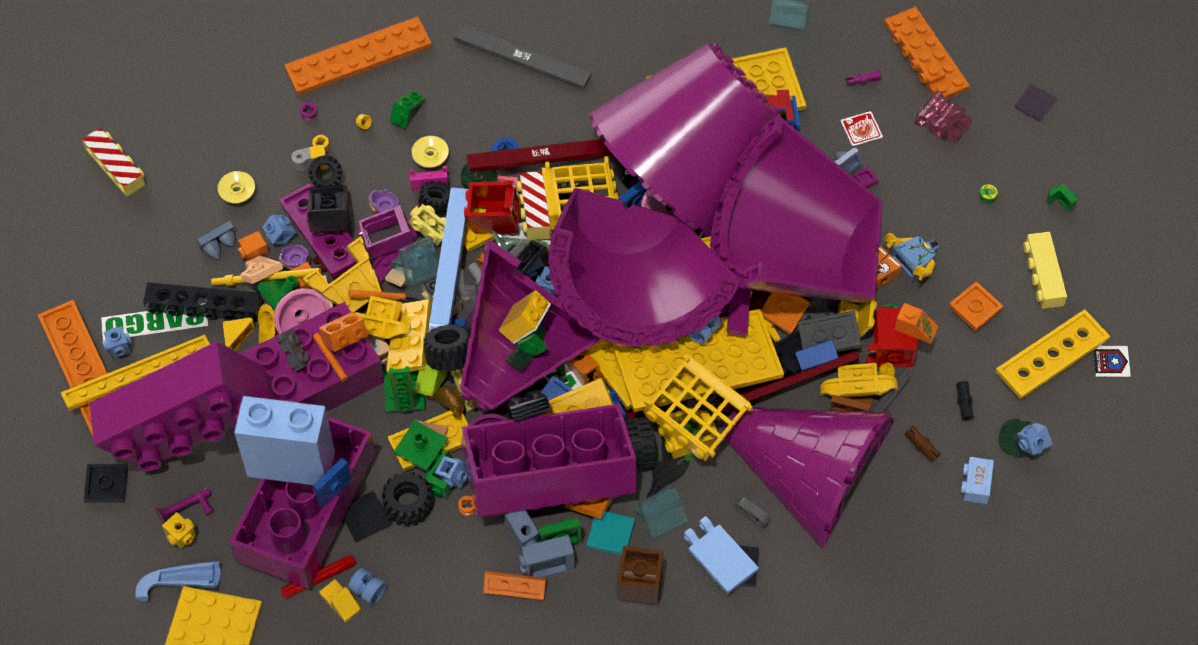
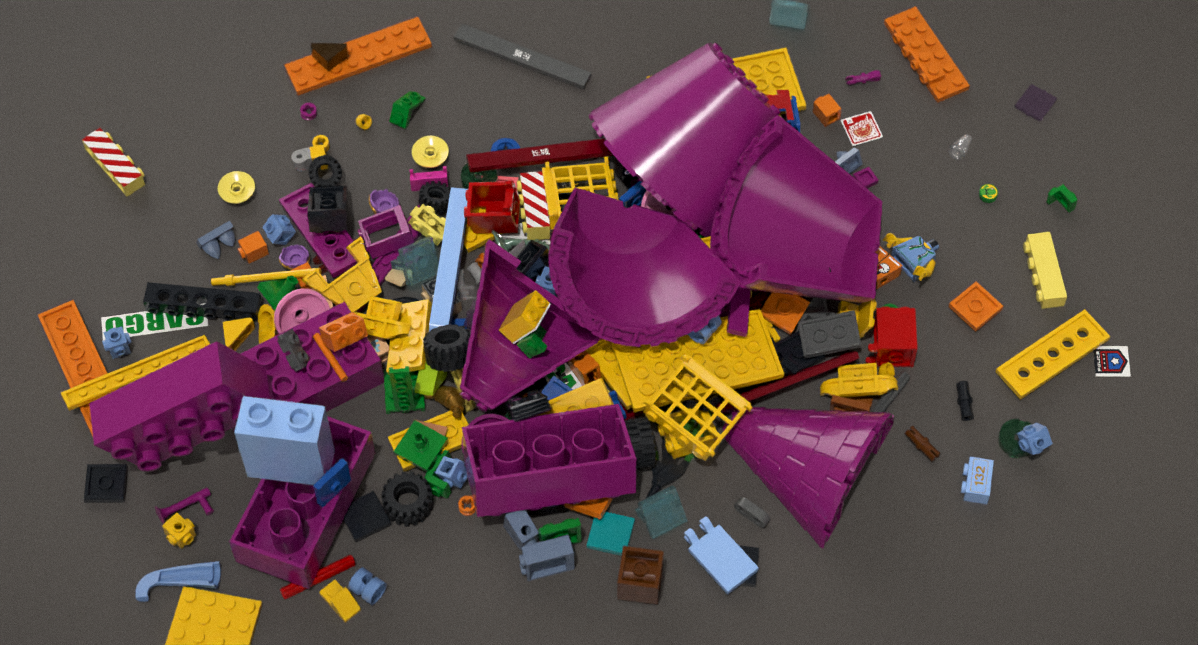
(260, 268): light nougat tile -> none
(329, 54): none -> dark brown slope
(366, 294): orange bar -> none
(514, 585): orange plate -> none
(519, 359): clear green plate -> none
(817, 354): blue tile -> none
(826, 110): none -> orange brick
(916, 323): orange slope -> none
(944, 120): clear pink hips -> none
(960, 147): none -> clear cone

